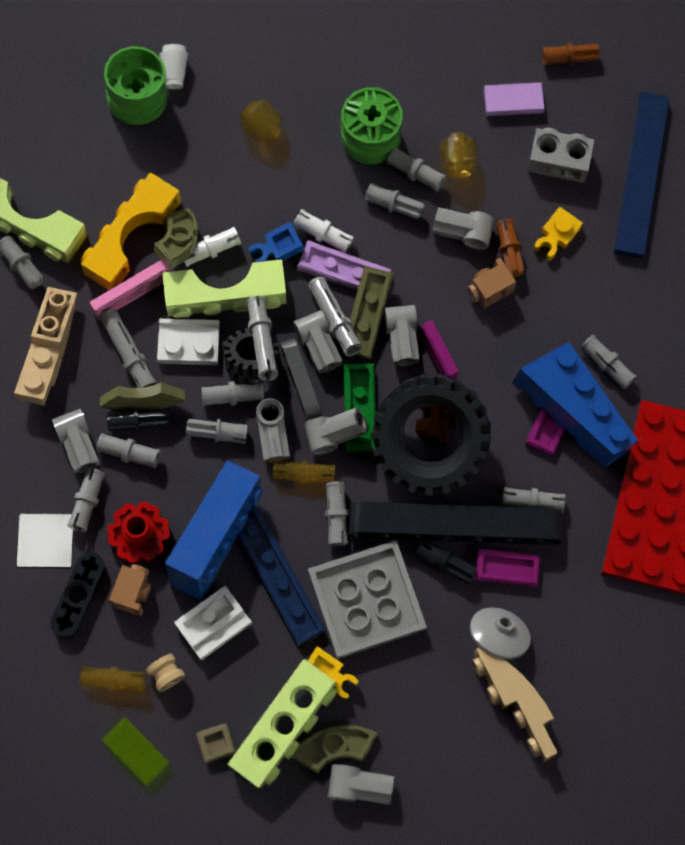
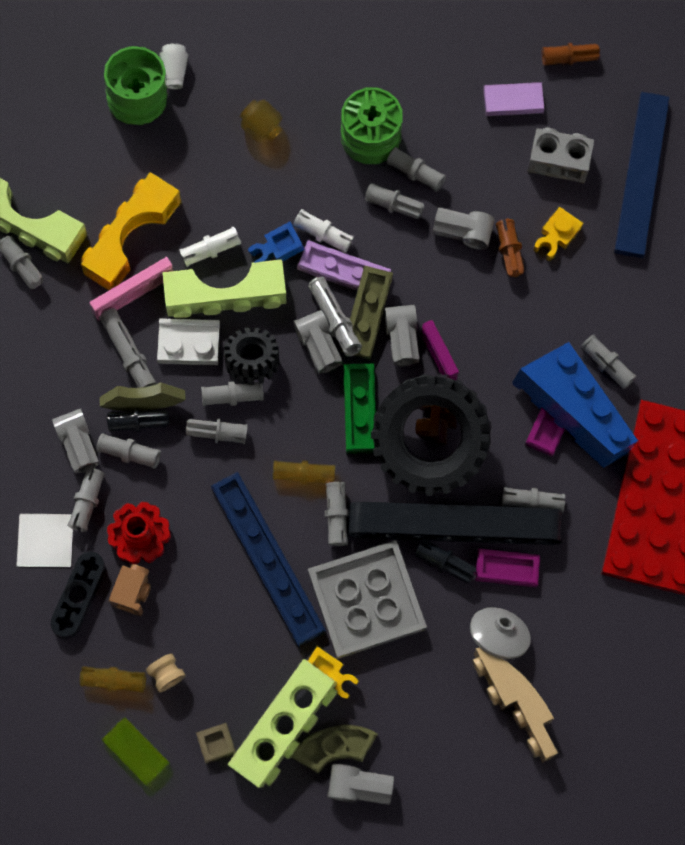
(47, 346): tan slope -> none
(179, 239): olive tile -> none
(213, 530): blue wedge -> none
(213, 623): white plate -> none
(260, 329): light grey pin -> none
(272, 433): light grey piece -> none
(300, 379): dark grey beam -> none
(328, 432): light grey piece -> none
(458, 155): clear yellow head -> none
(491, 284): medium nougat brick -> none

